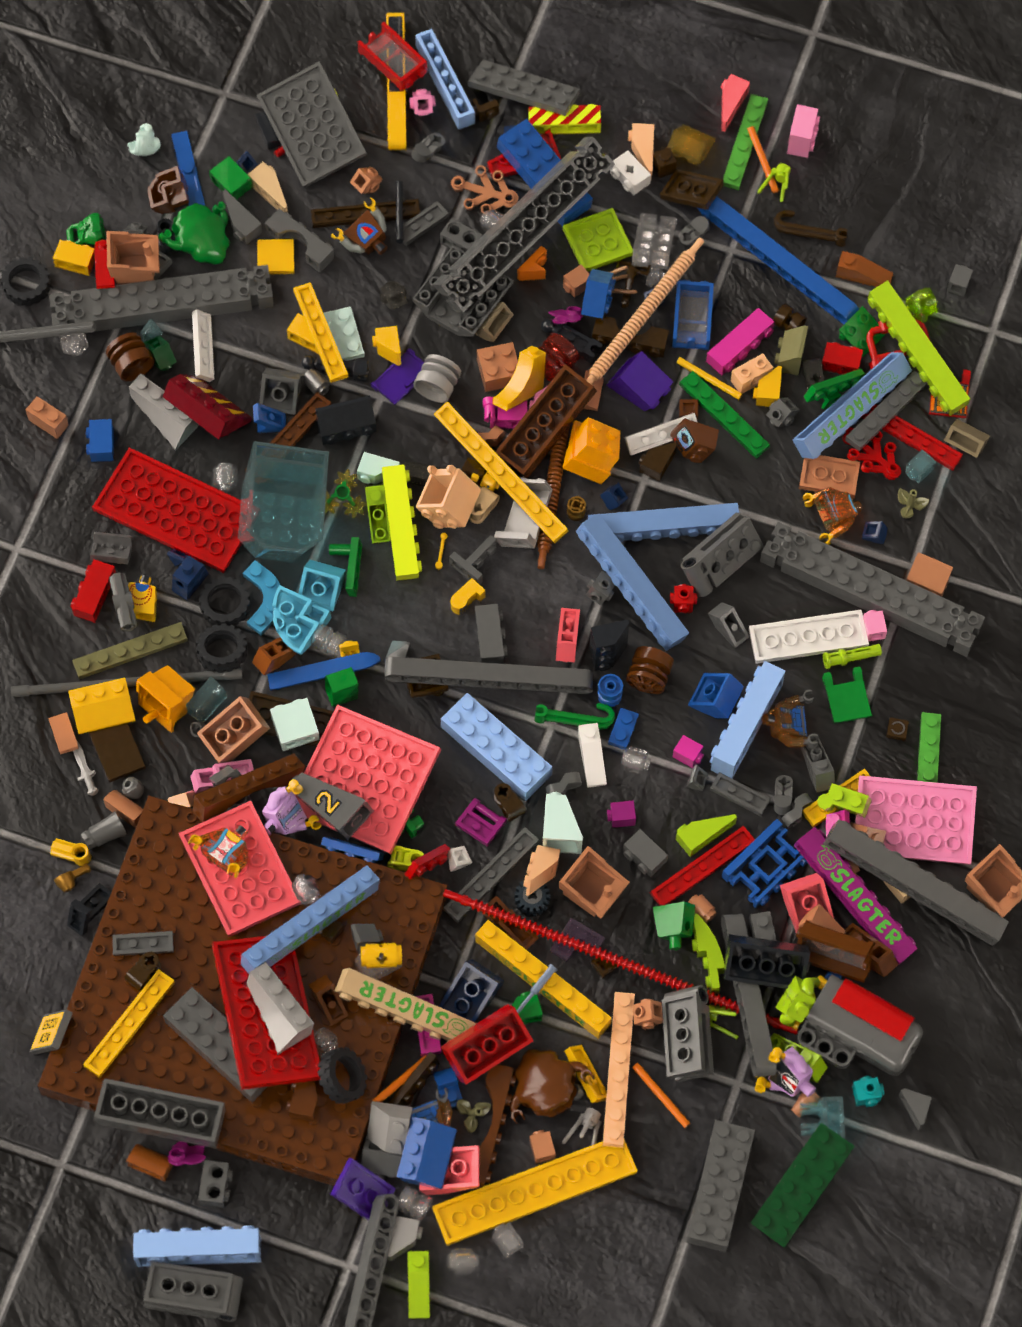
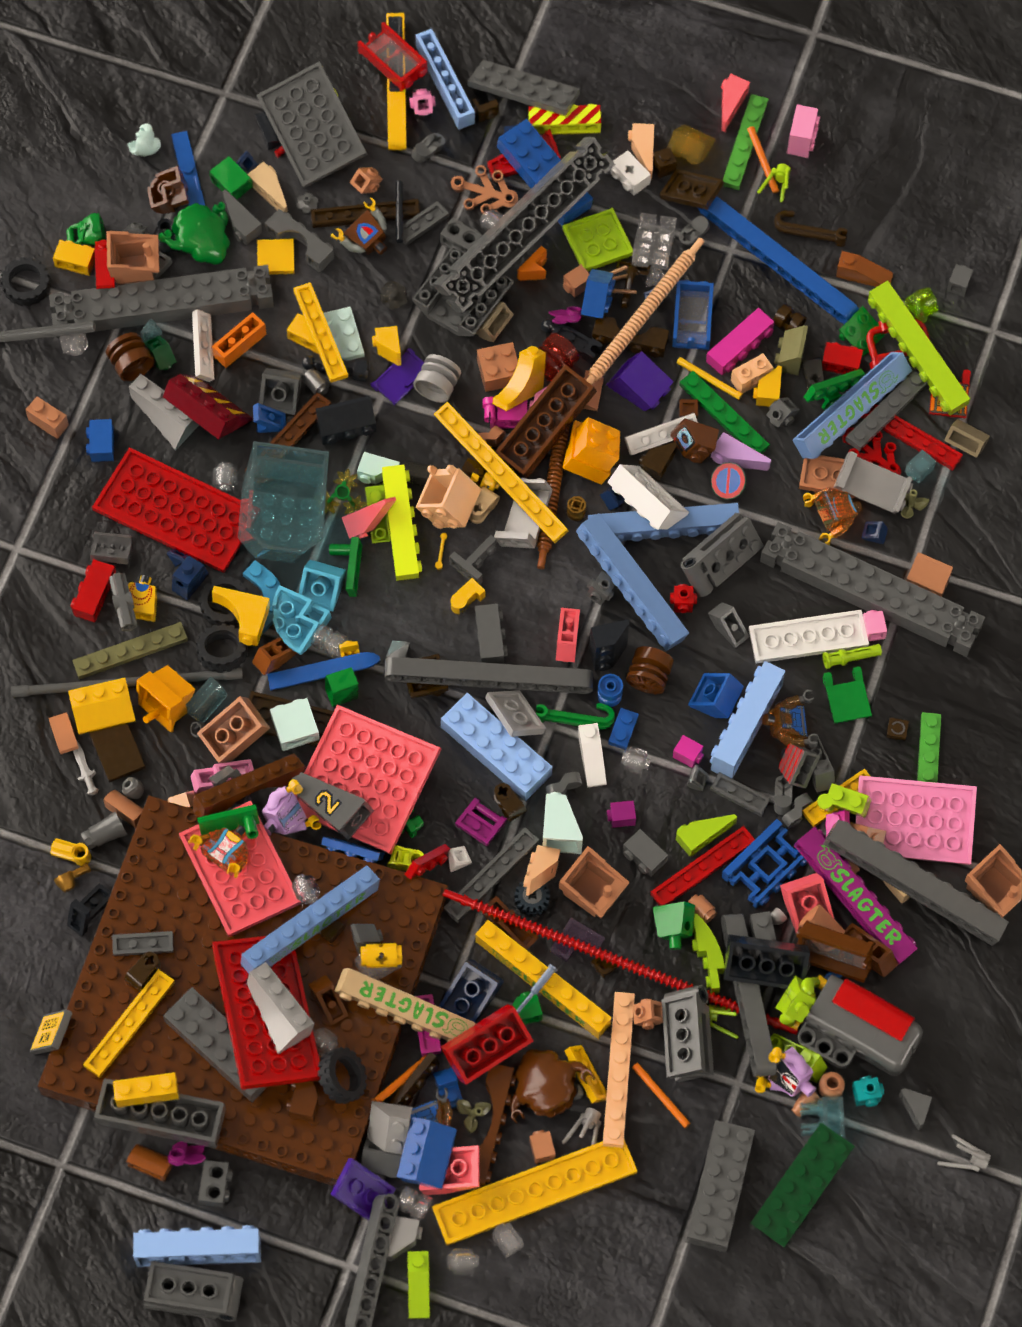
(146, 1090): none -> yellow brick
(231, 819): none -> green piece
(239, 340): none -> orange brick
(248, 609): none -> yellow arch
(307, 202): none -> dark grey plant
(366, 519): none -> coral slope
(515, 713): none -> light grey plate
(647, 496): none -> white slope
(728, 480): none -> piece
(734, 451): none -> lavender slope
(778, 916): none -> light grey hinge
(798, 765): none -> dark grey torso
(831, 1085): none -> nougat head
(873, 483): none -> light grey panel
(979, 1157): none -> light grey plant

